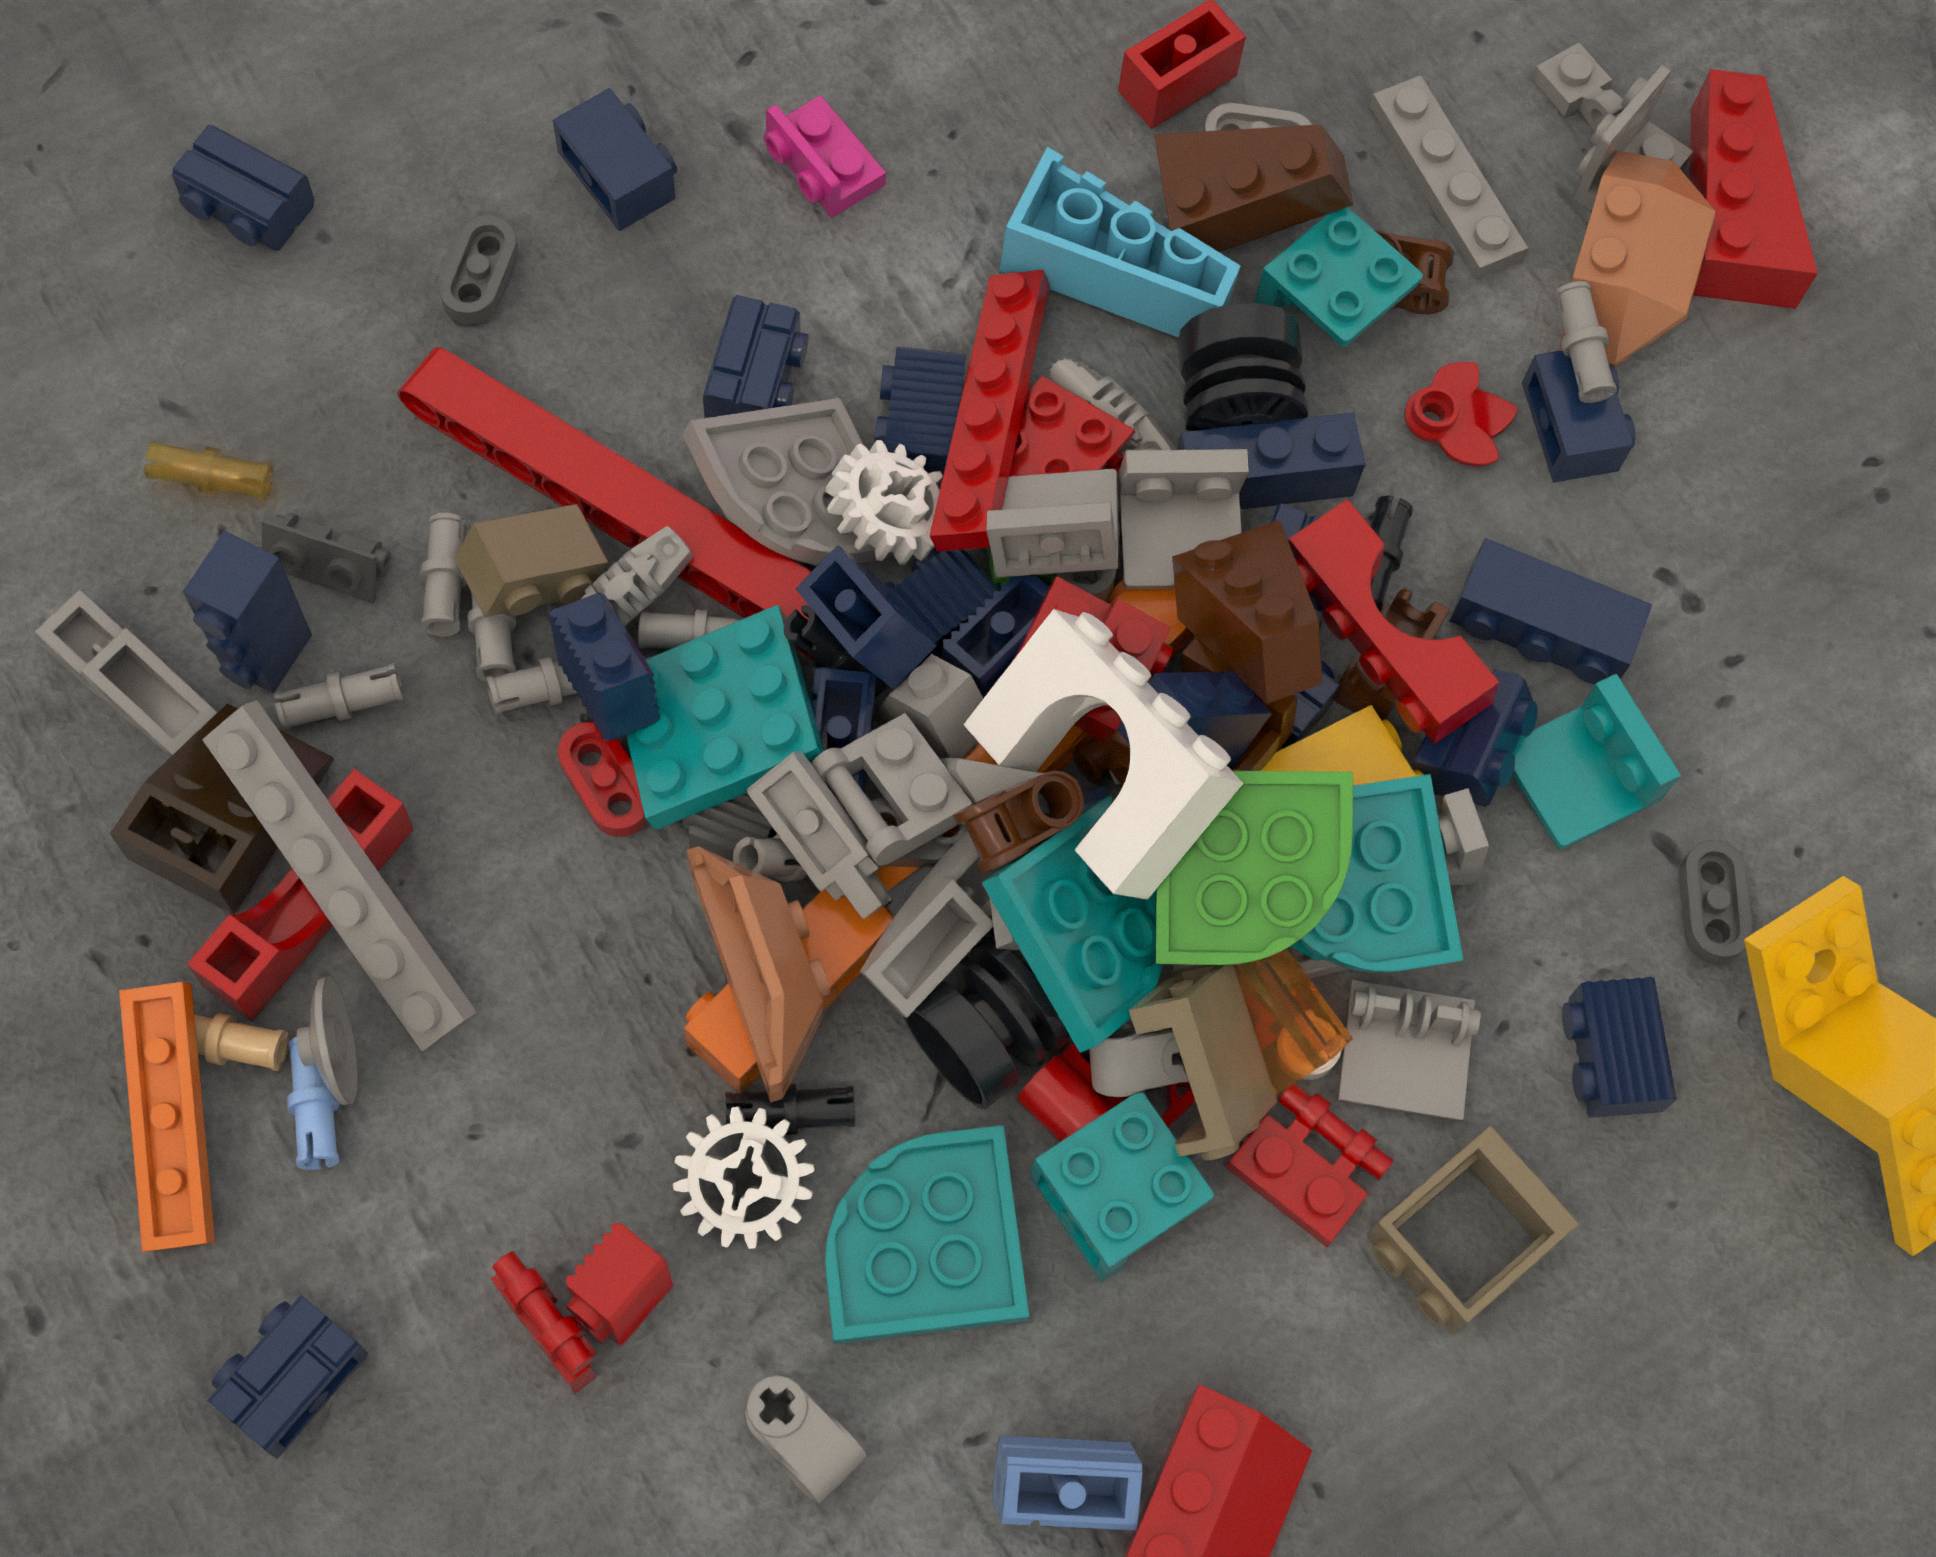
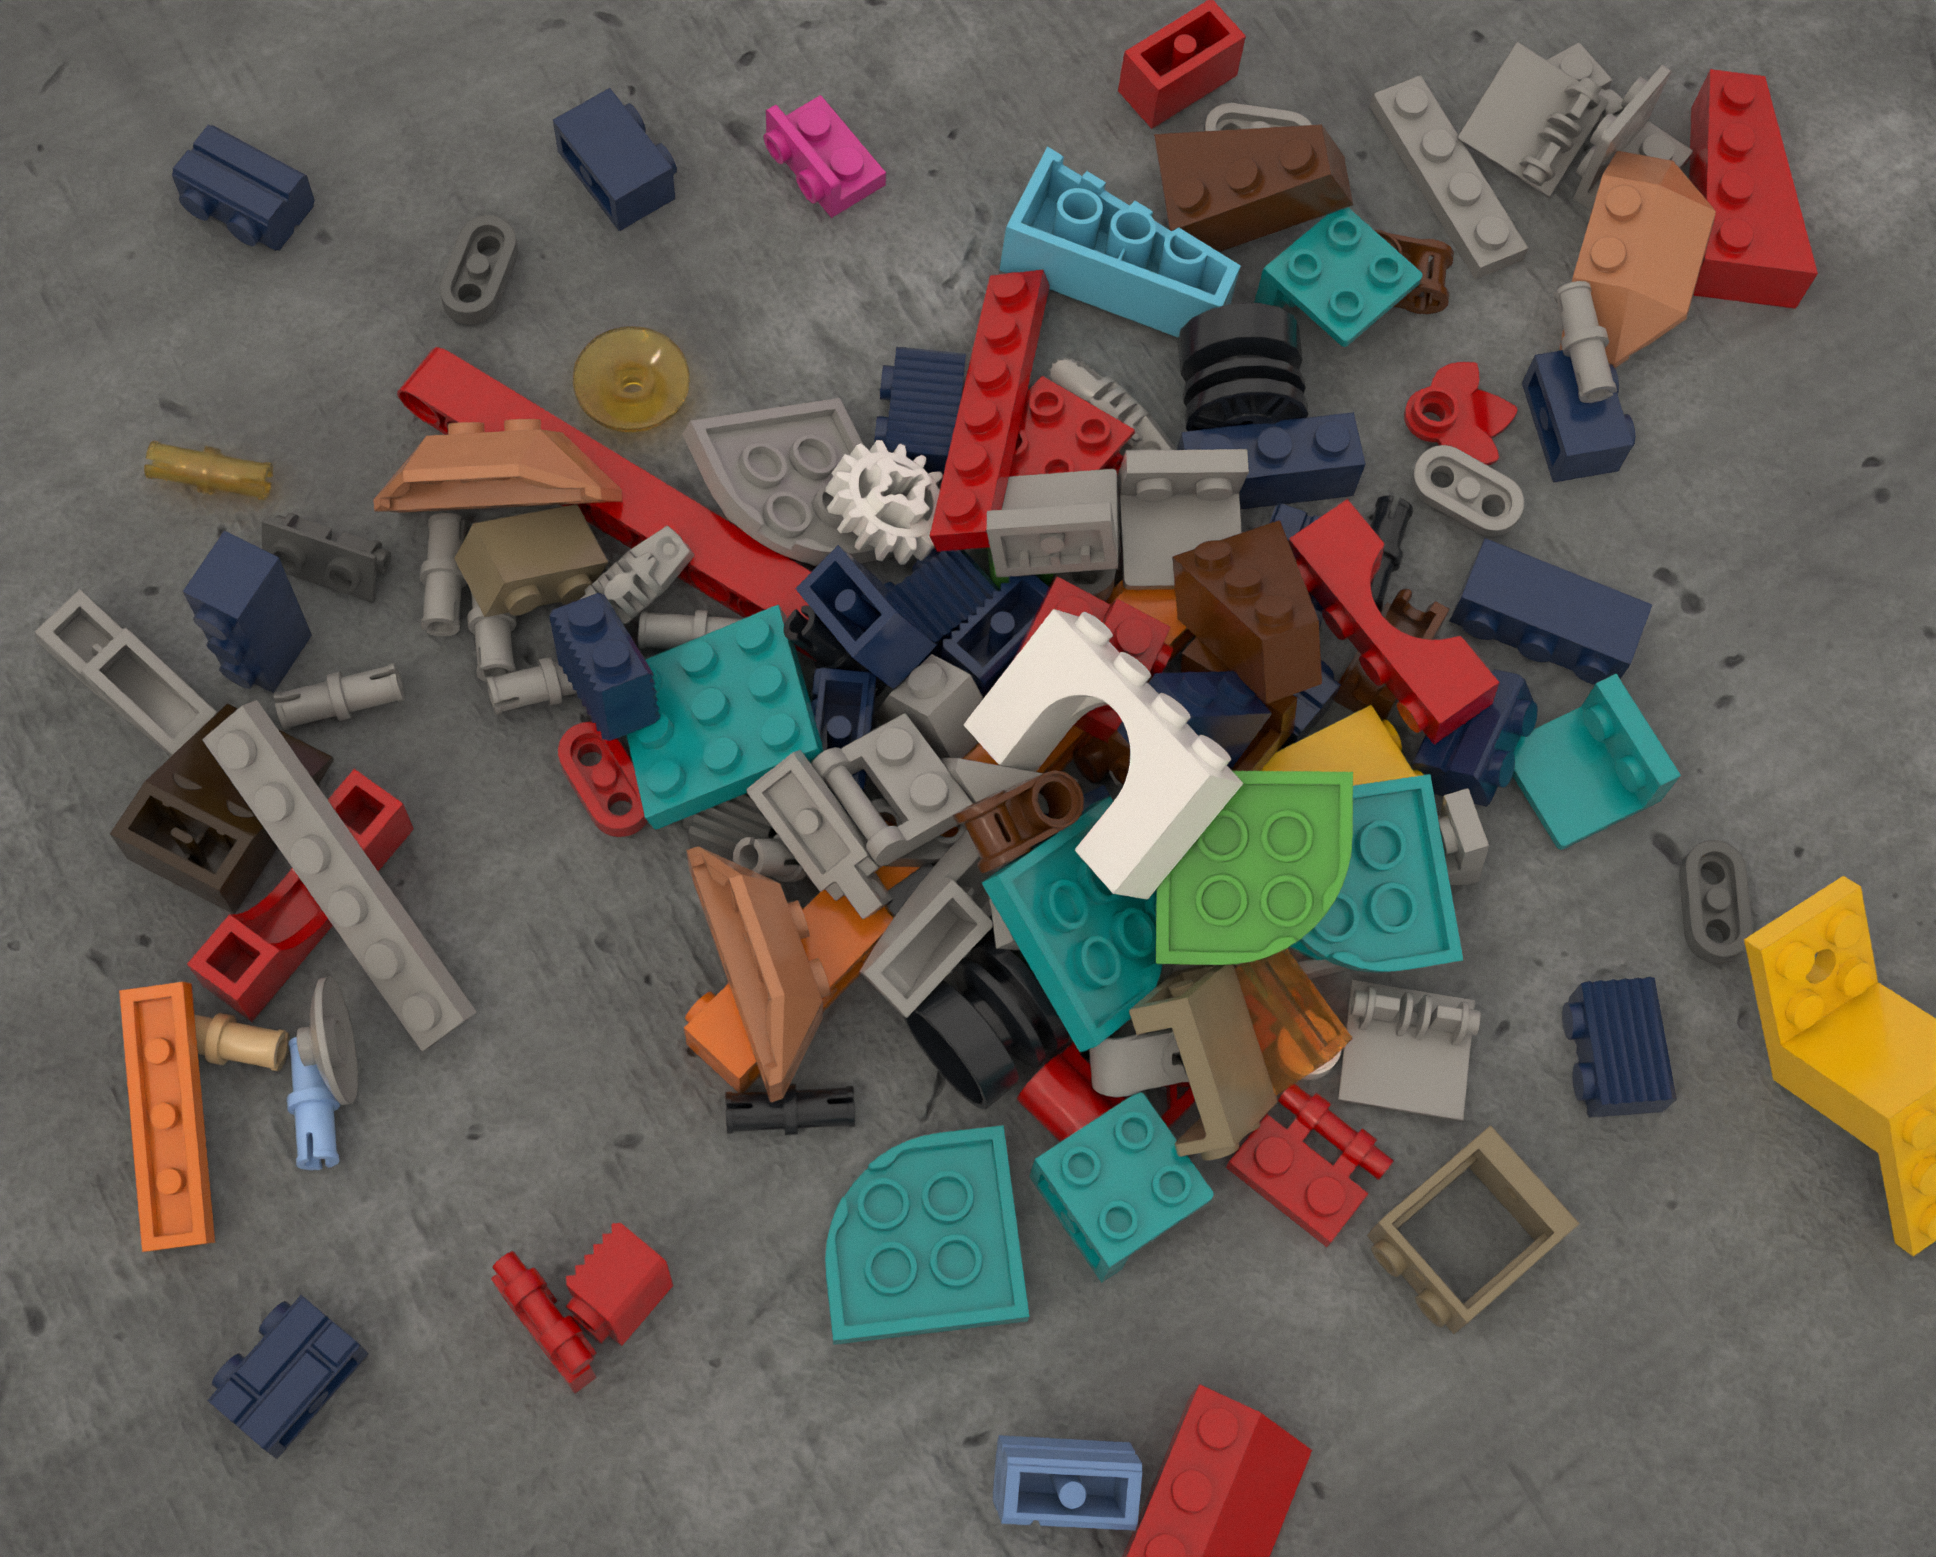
(495, 471): none -> nougat wedge
(627, 358): none -> clear yellow dish
(715, 1170): white gear -> none
(754, 358): dark blue brick -> none
(811, 1447): light grey piece -> none
(1470, 488): none -> light grey plate
(1533, 119): none -> light grey hinge

